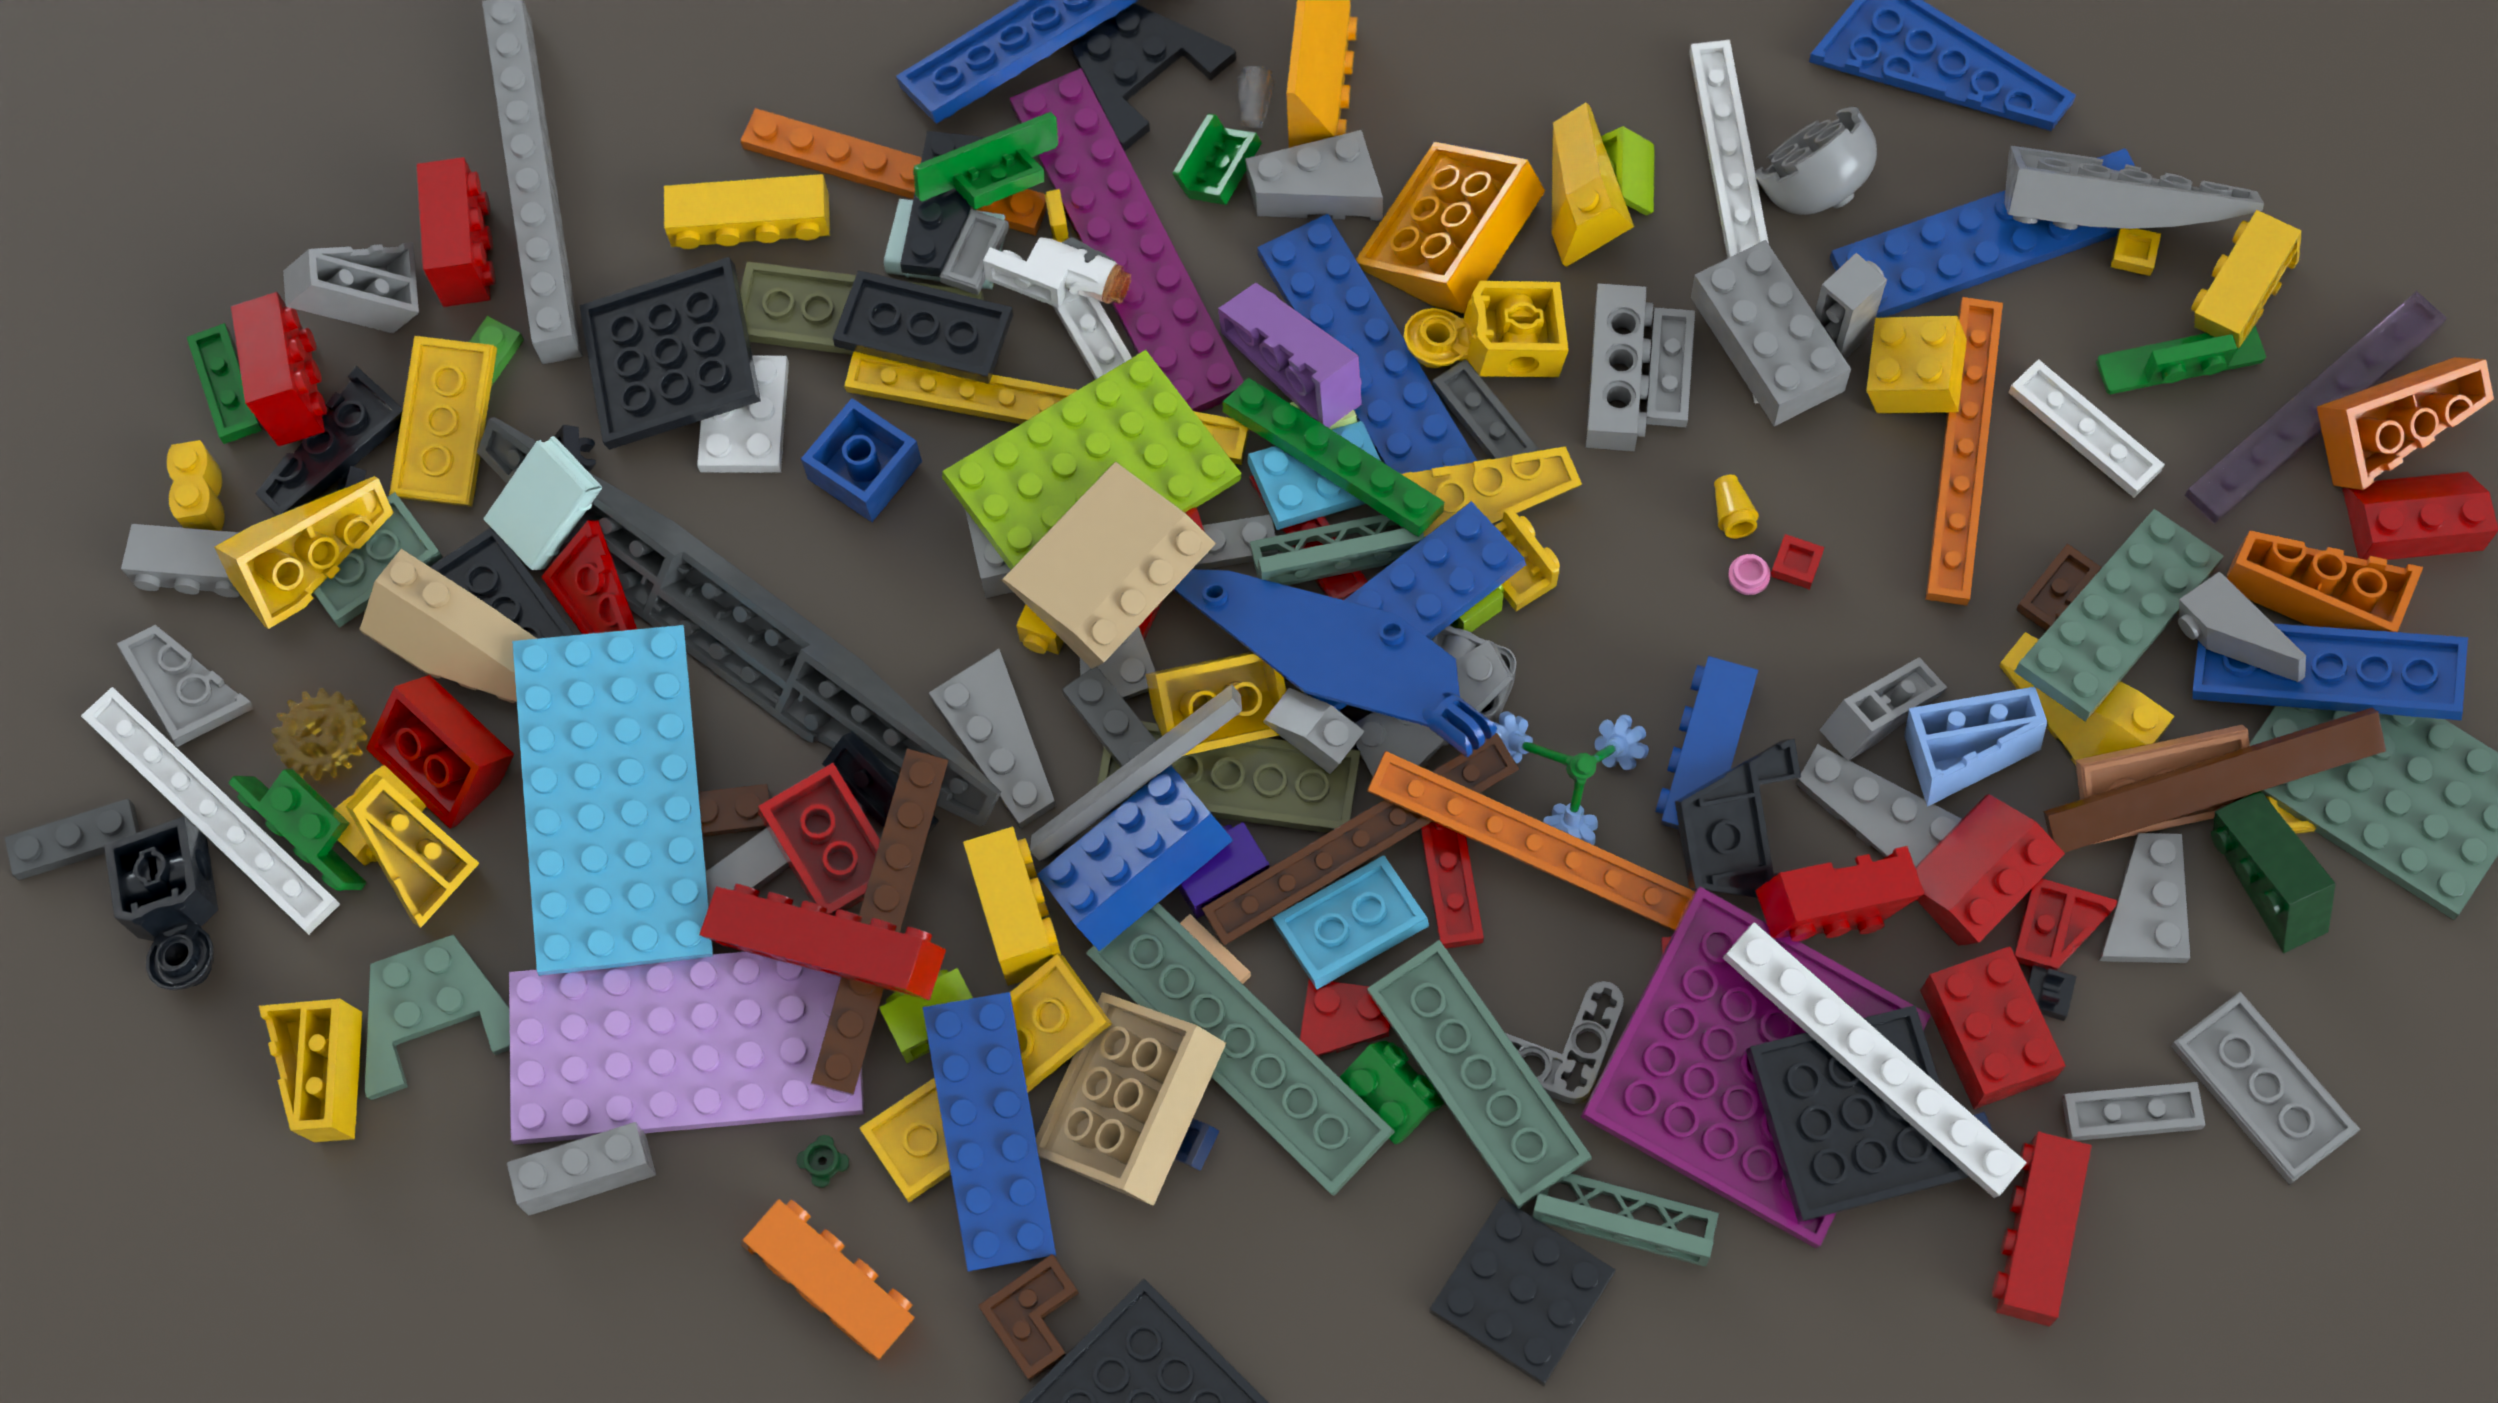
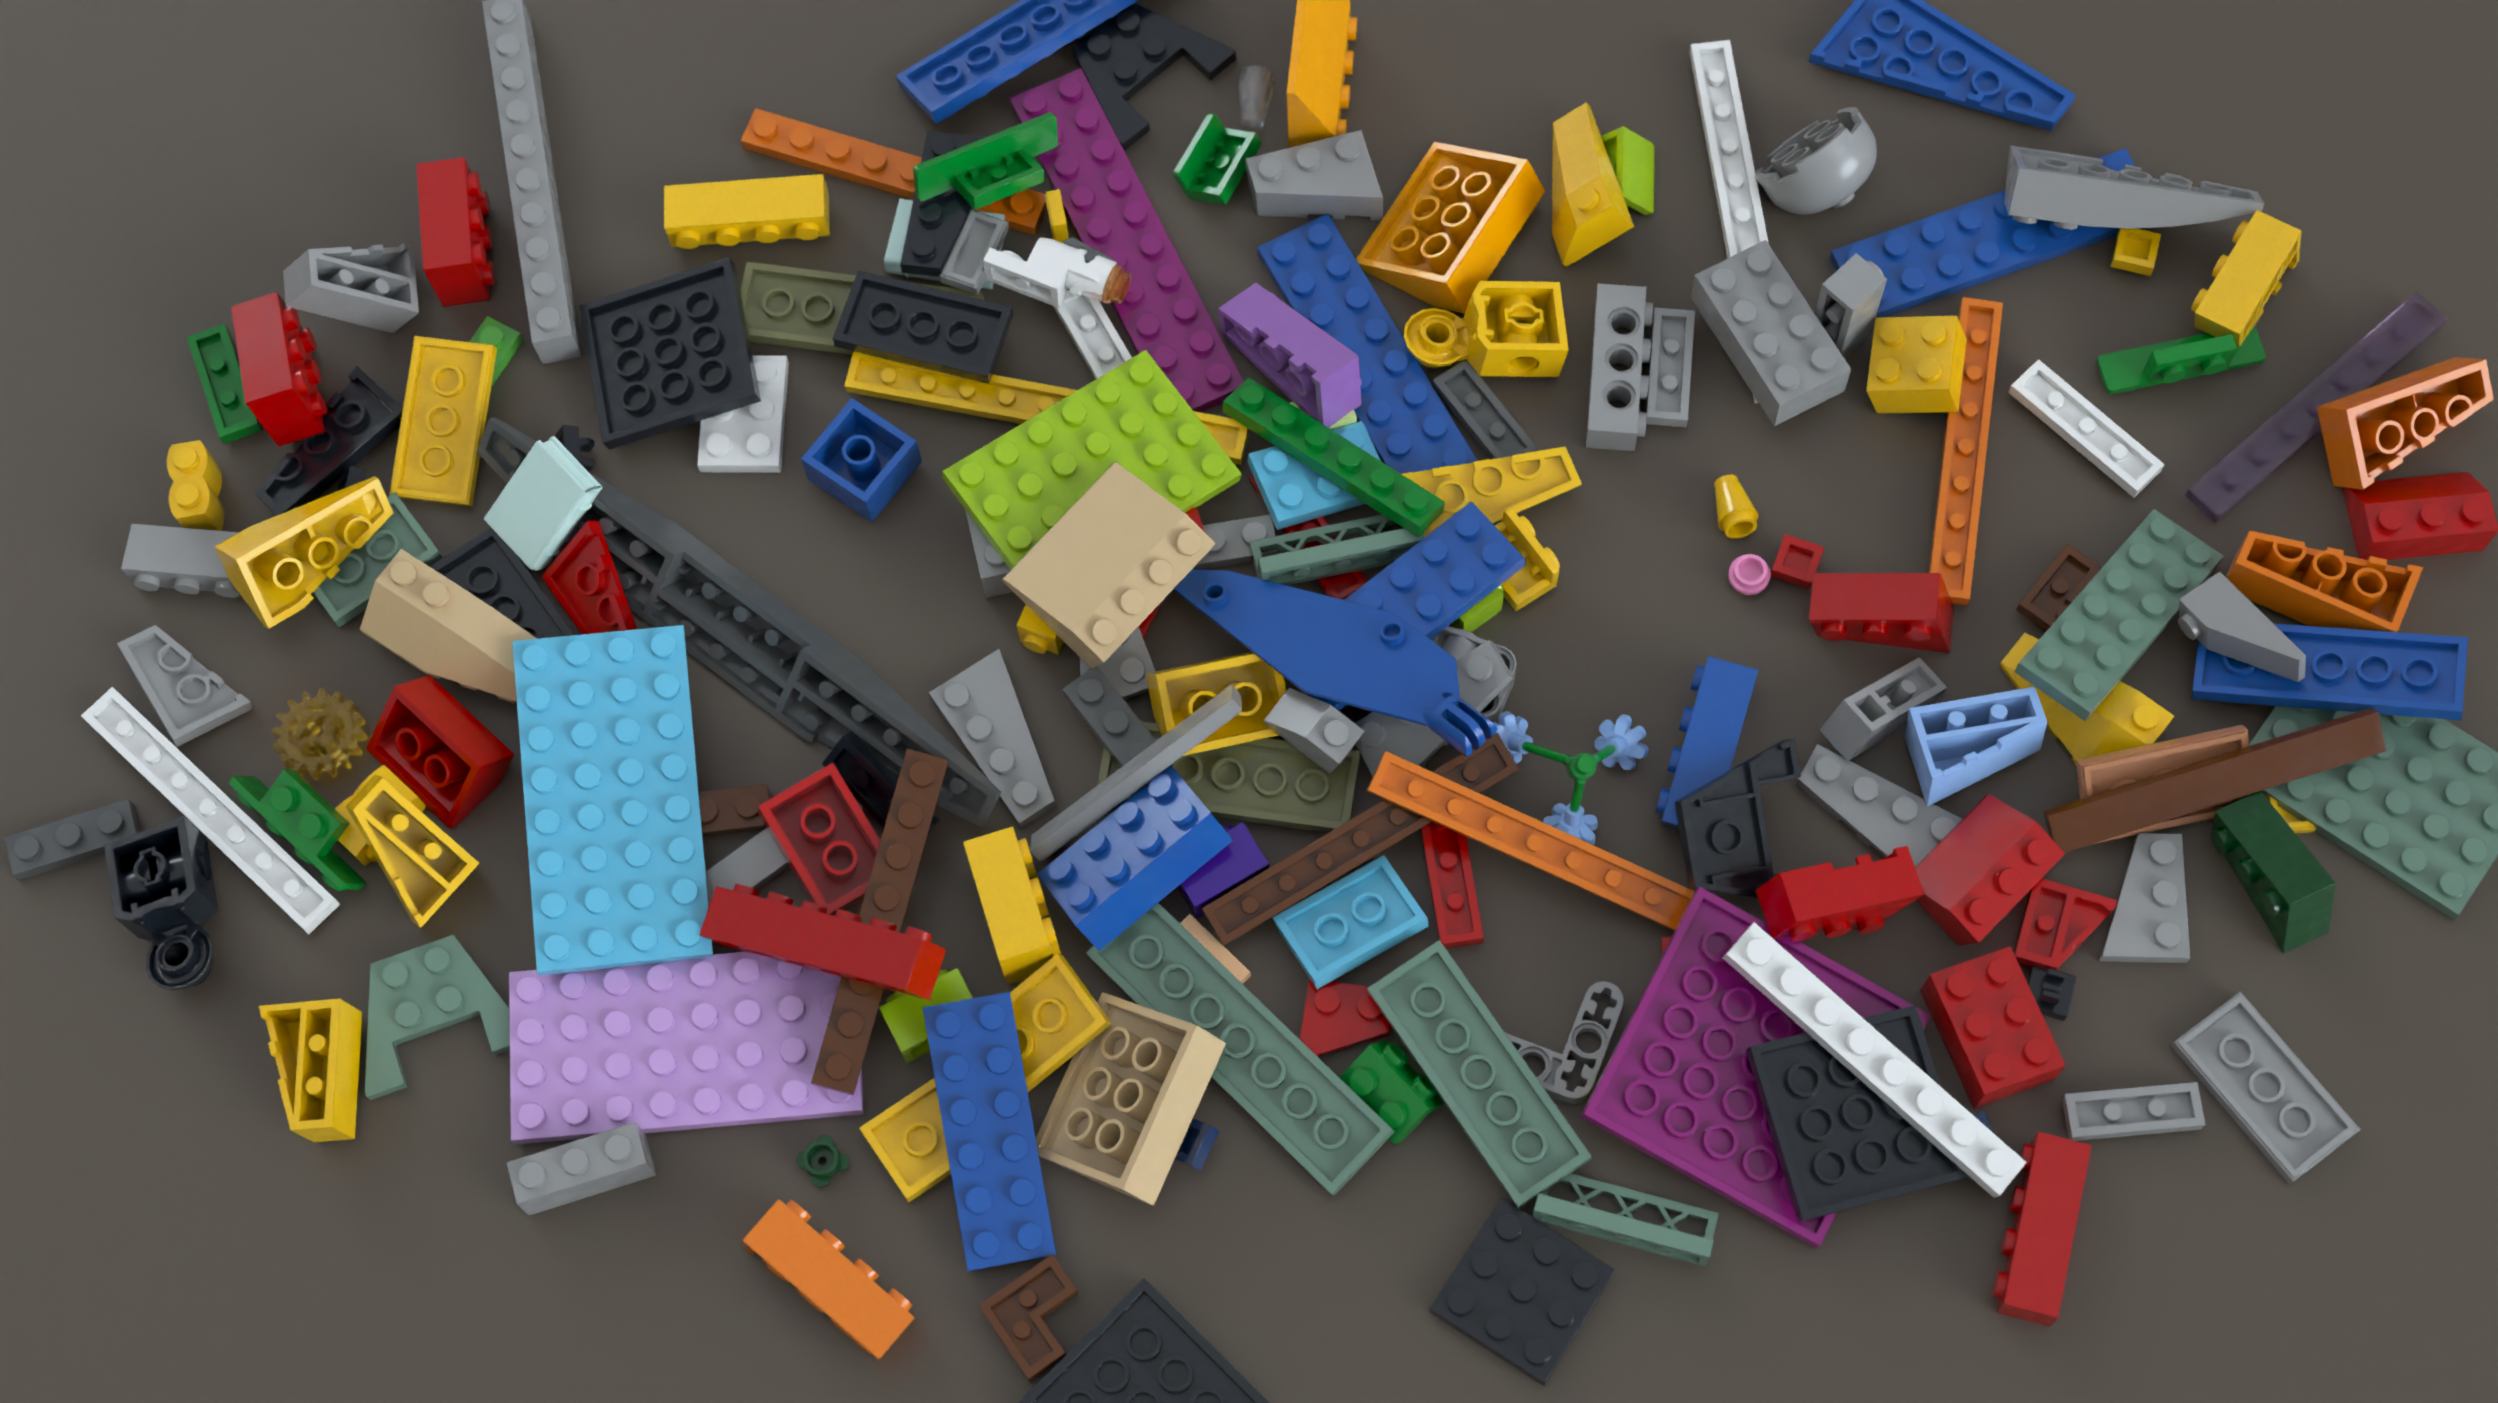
(1883, 609): none -> red wedge

